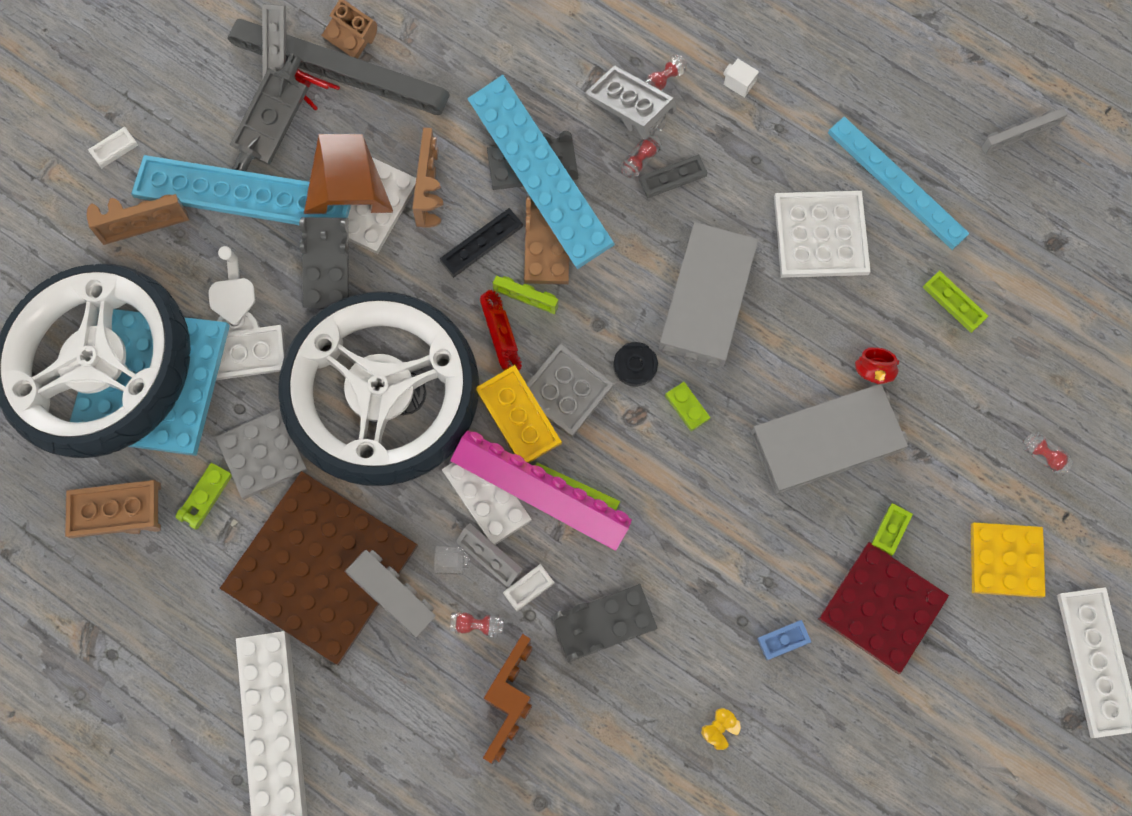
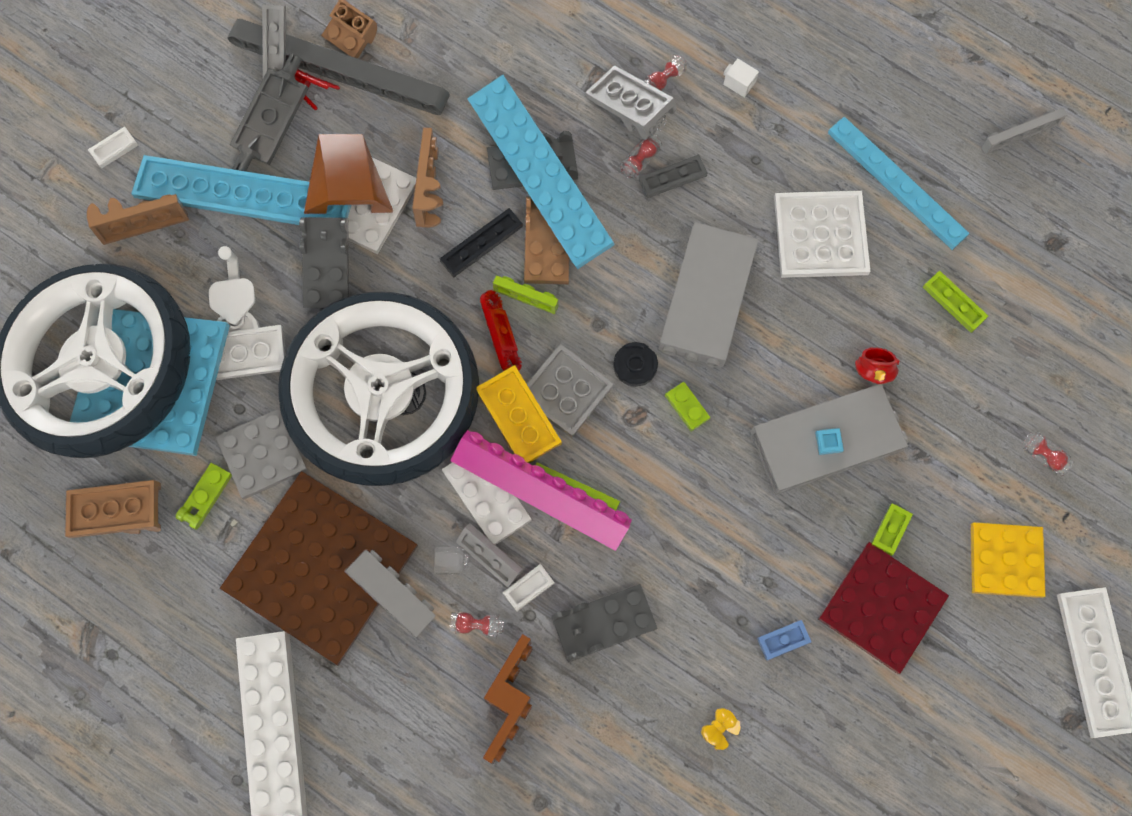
(829, 441): none -> medium azure tile

